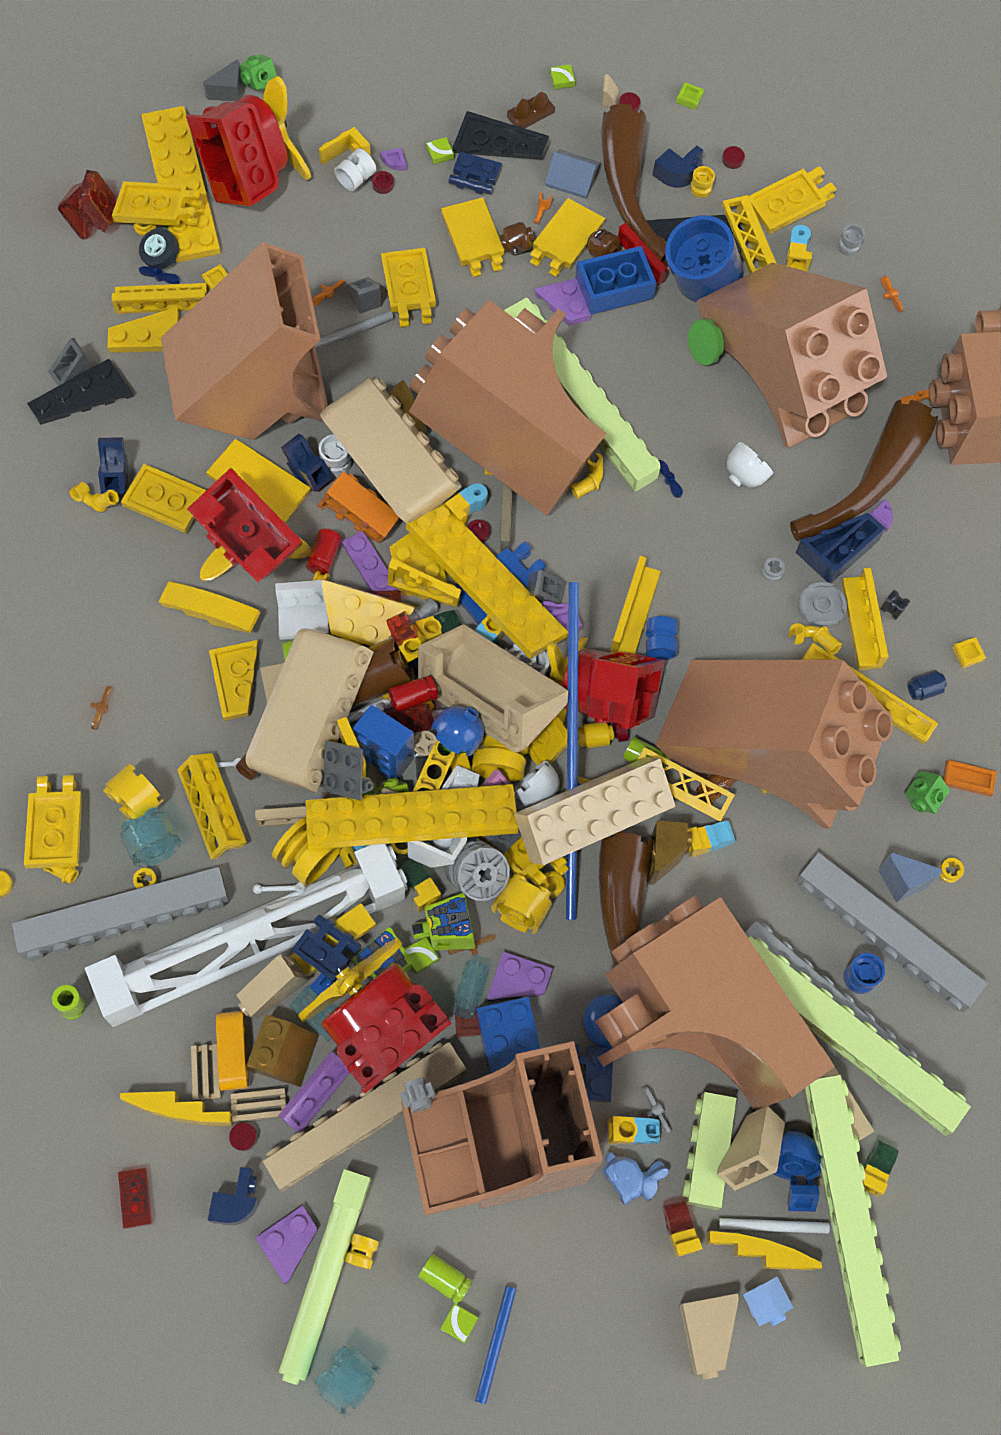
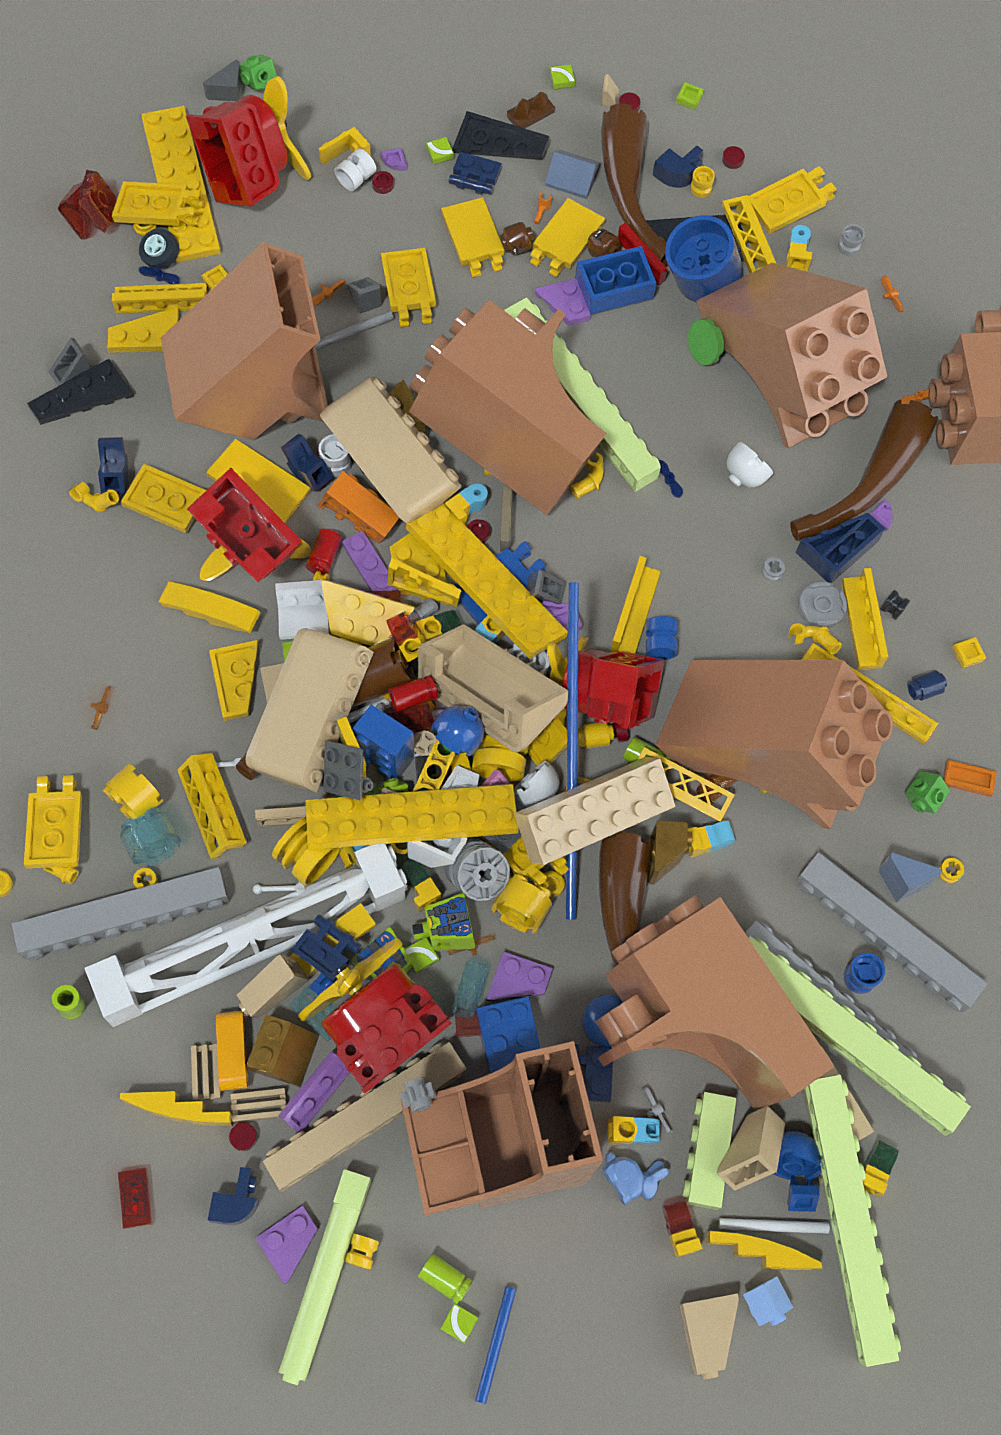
(347, 1380): clear light blue brick -> none

